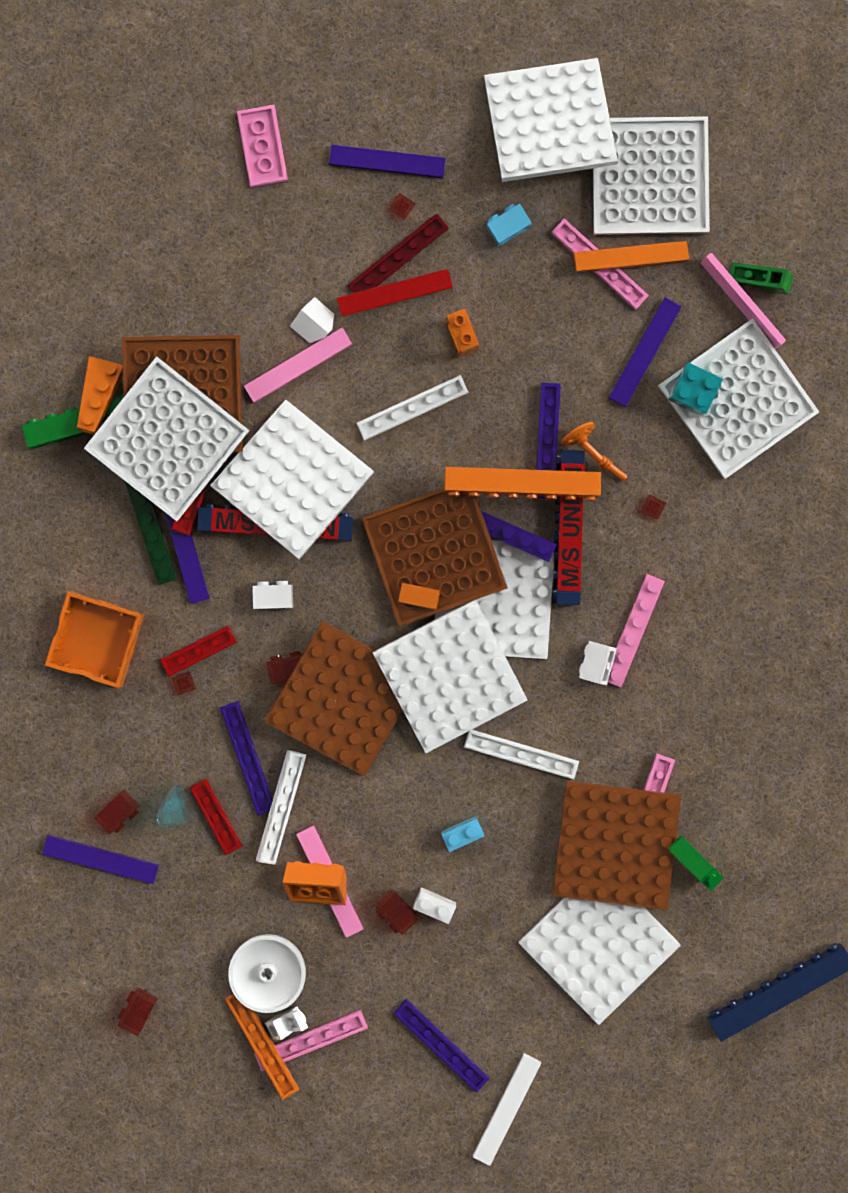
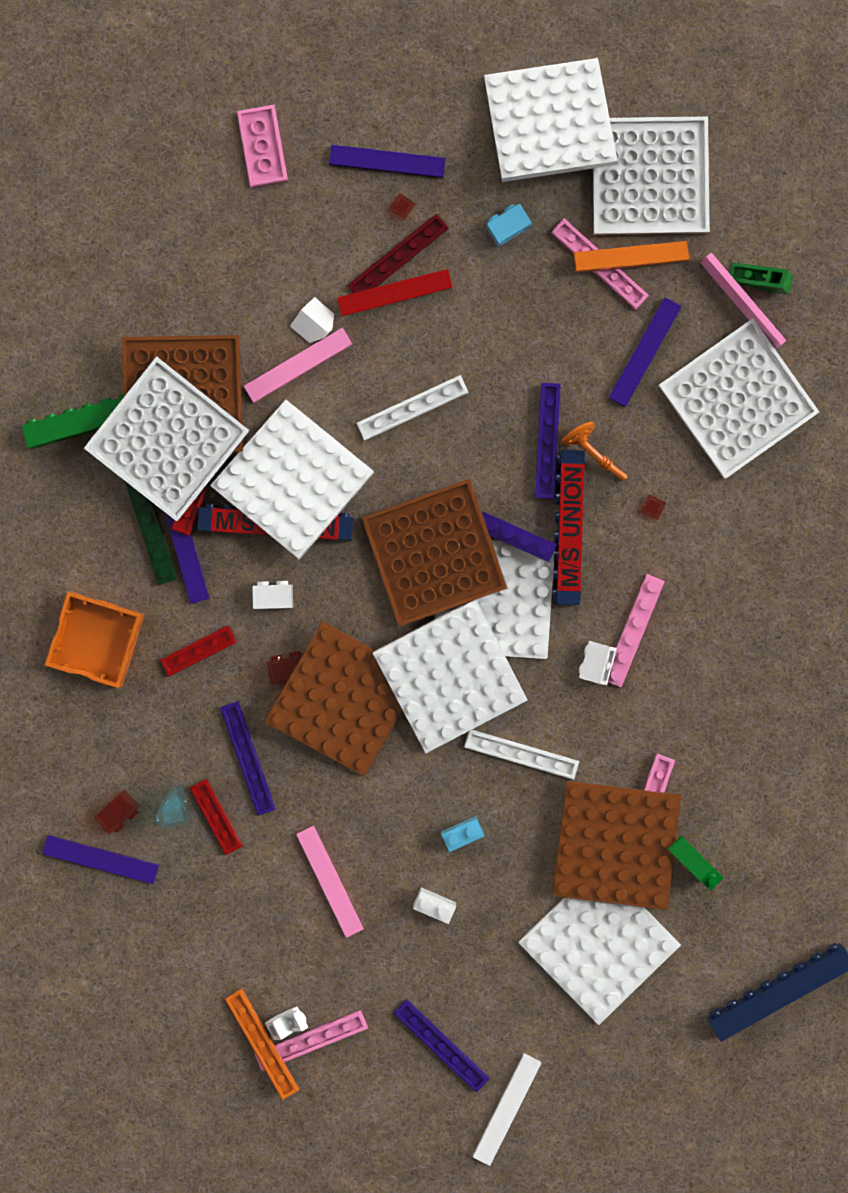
(98, 391): orange wing -> none
(137, 1011): clear red brick -> none
(183, 683): clear red tile -> none
(267, 973): white dish -> none
(281, 807): white tile -> none
(315, 883): orange slope -> none
(396, 912): clear red brick -> none
(419, 596): orange tile -> none
(462, 330): orange window -> none
(522, 483): orange brick -> none
(695, 389): teal brick -> none

